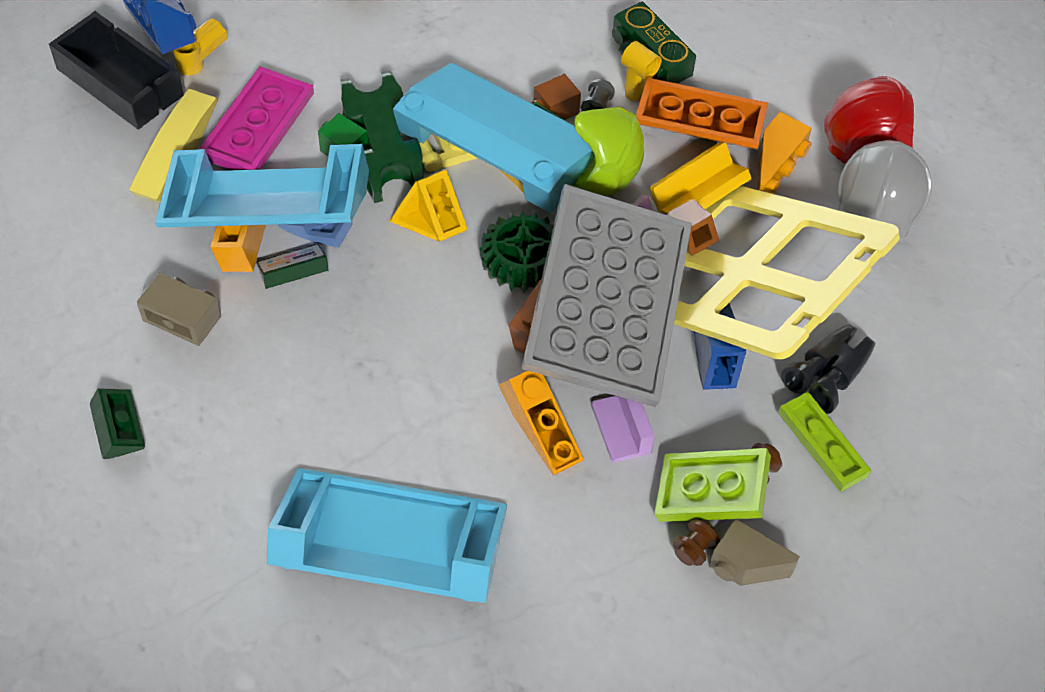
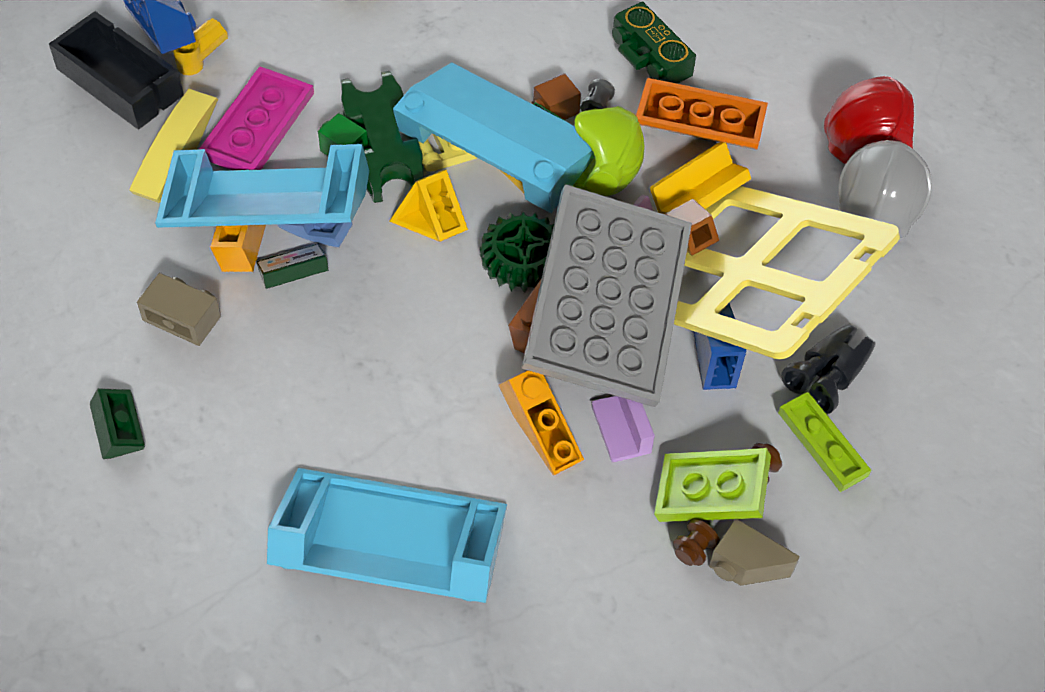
(640, 65): yellow piece -> none
(780, 148): light orange slope -> none

